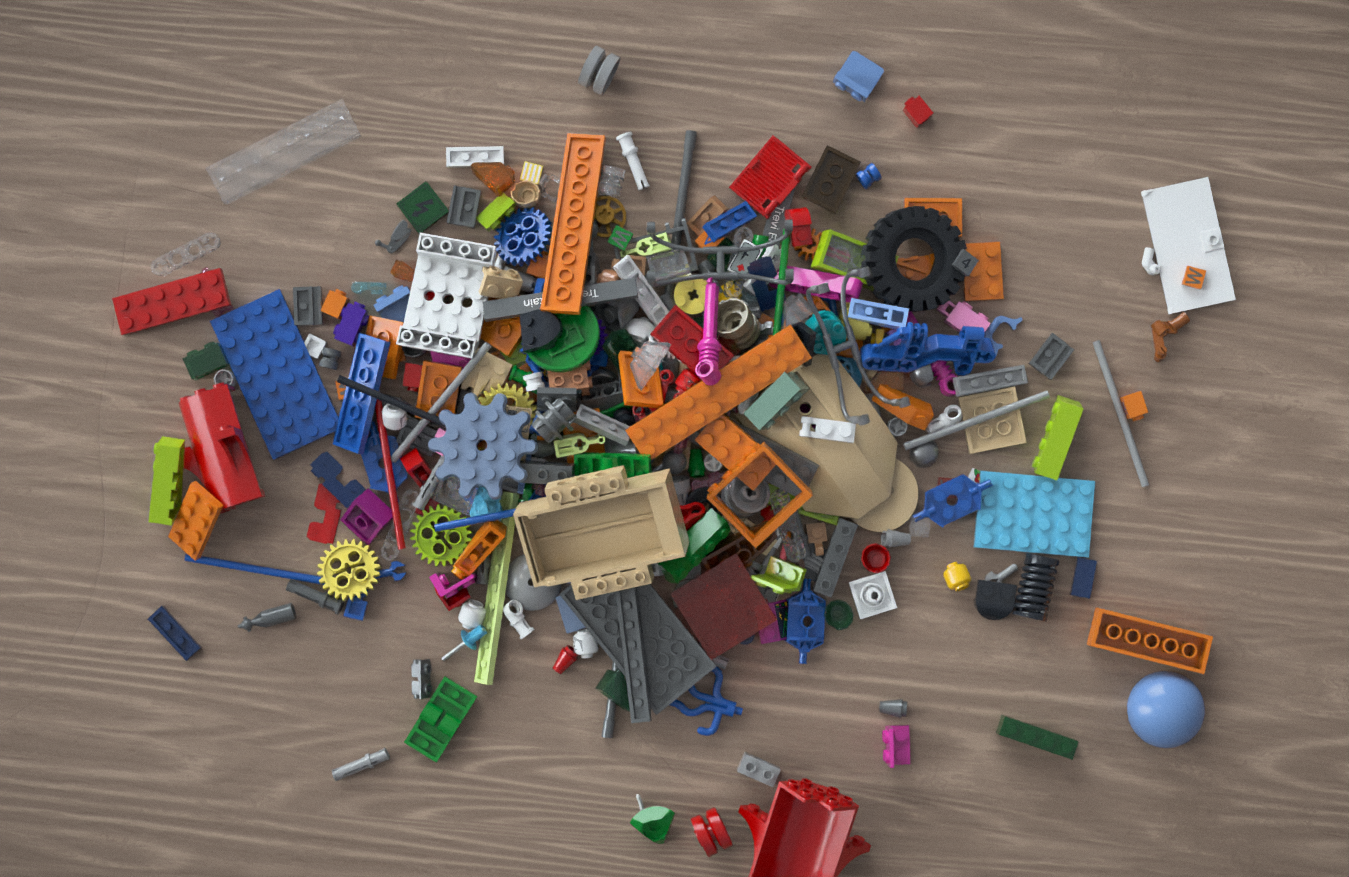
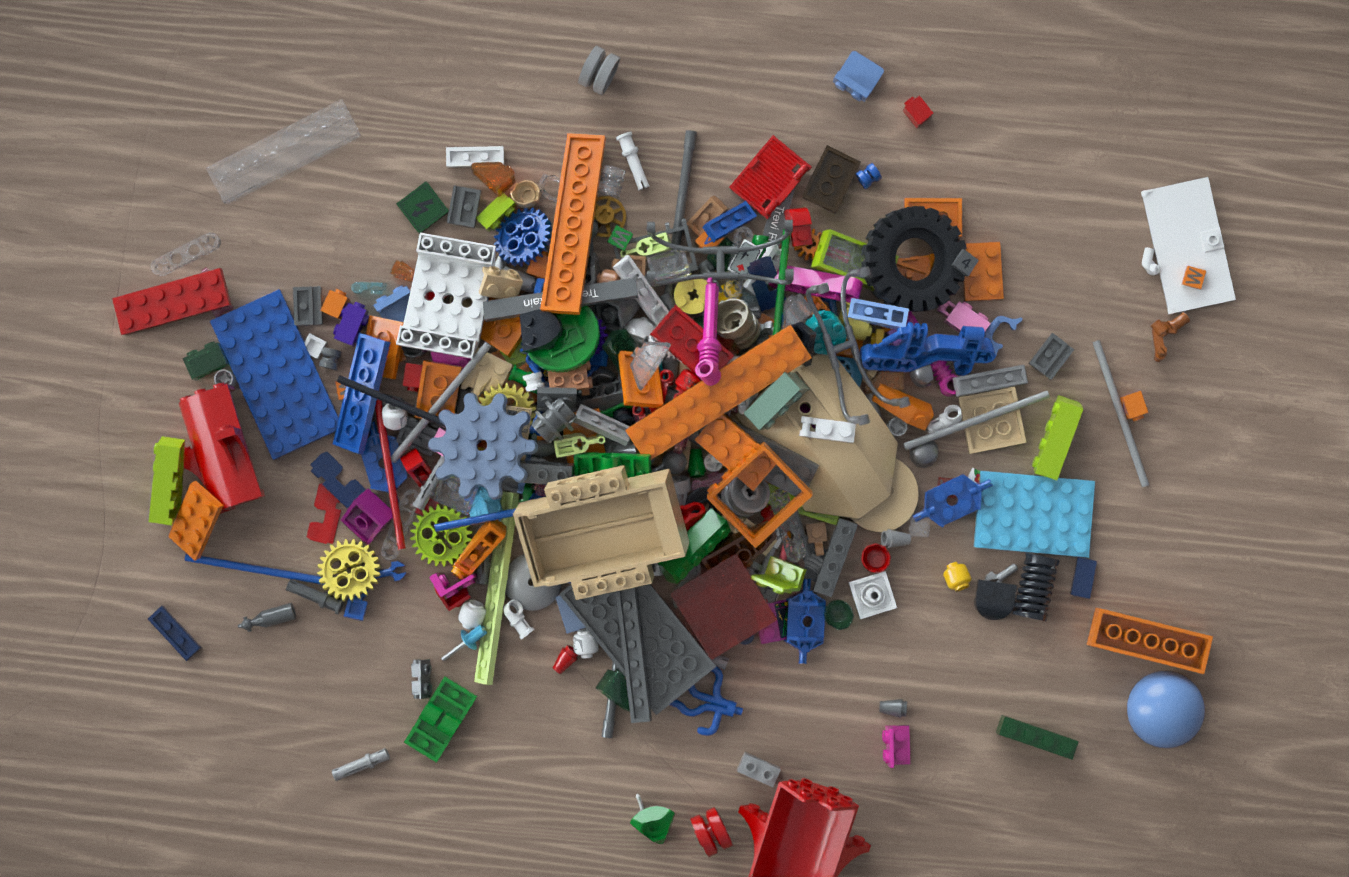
(398, 237): dark grey helmet -> none
(531, 172): tile -> none

